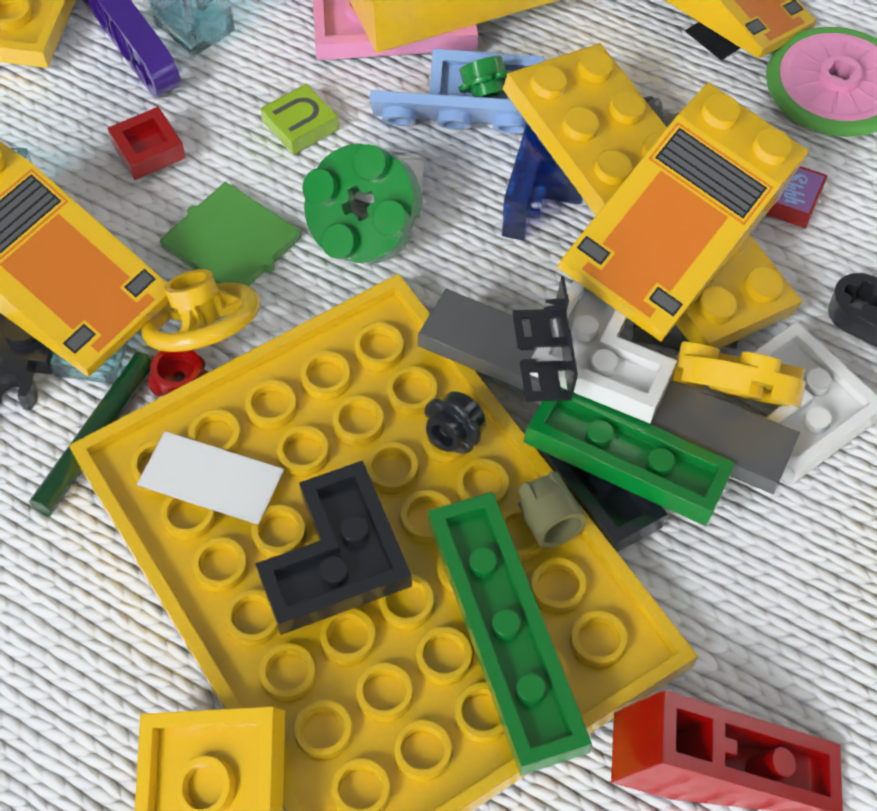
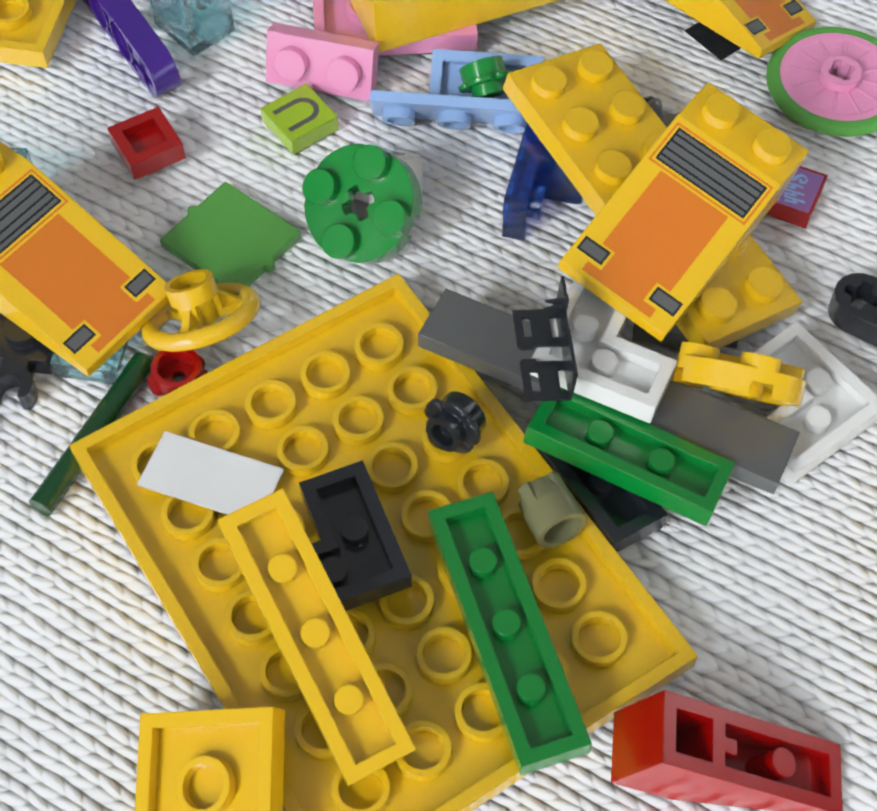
(316, 636): none -> yellow plate
(322, 60): none -> bright pink plate

